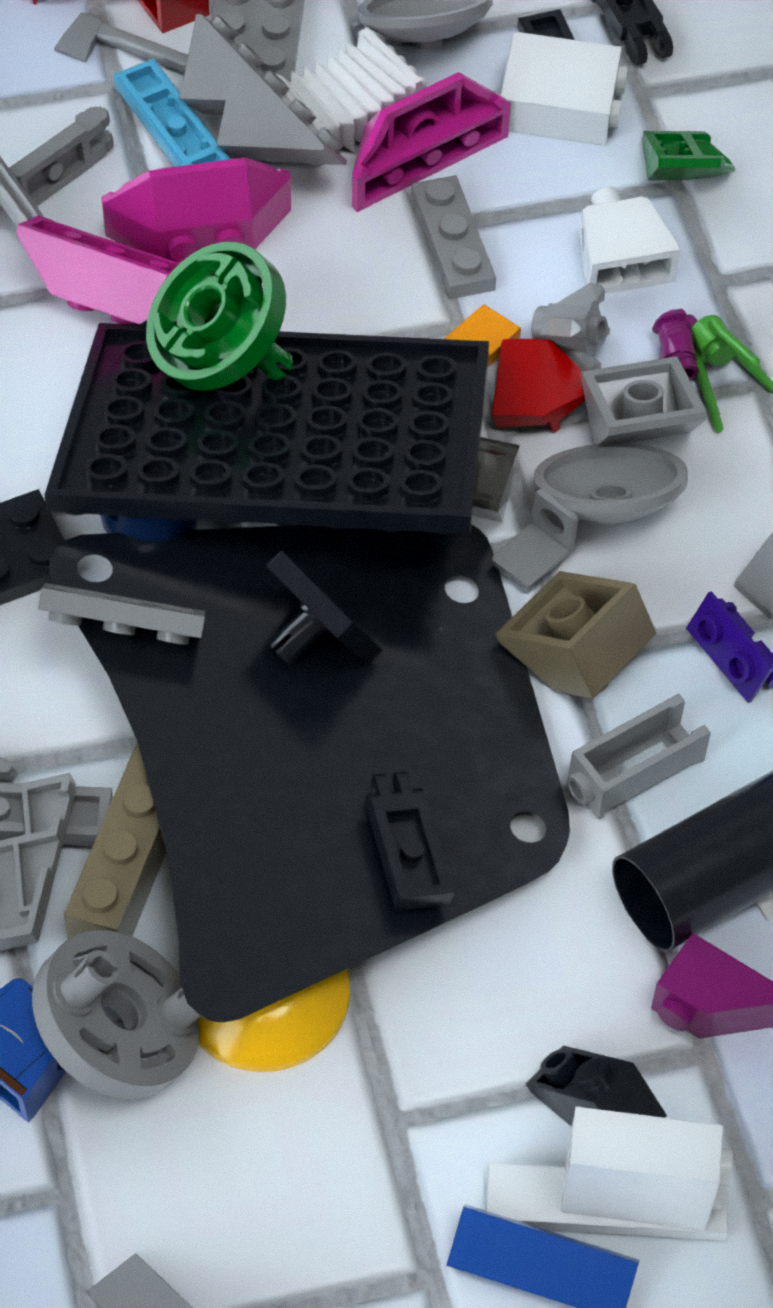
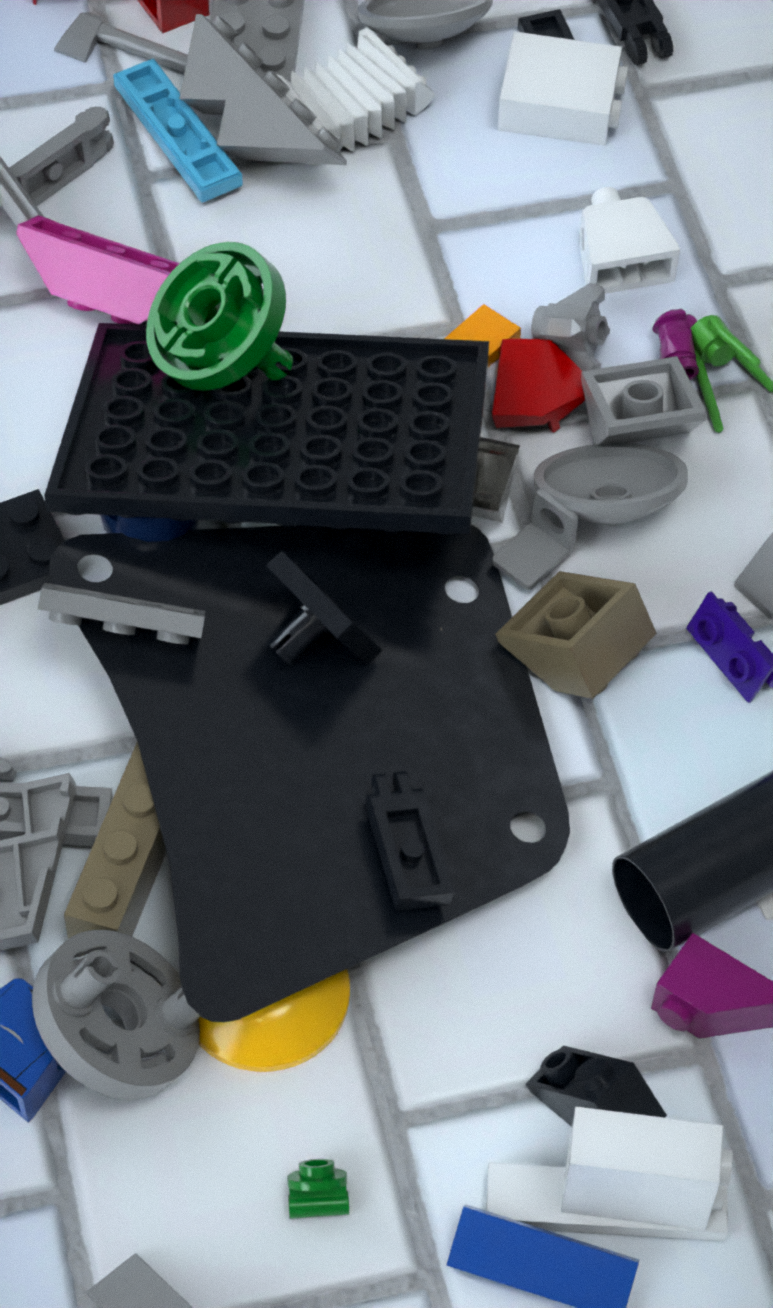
(197, 206): dark pink wedge -> none
(317, 1190): none -> green plate
(426, 136): dark pink wedge -> none
(453, 237): light grey plate -> none
(635, 757): light grey window -> none
(683, 156): green slope -> none

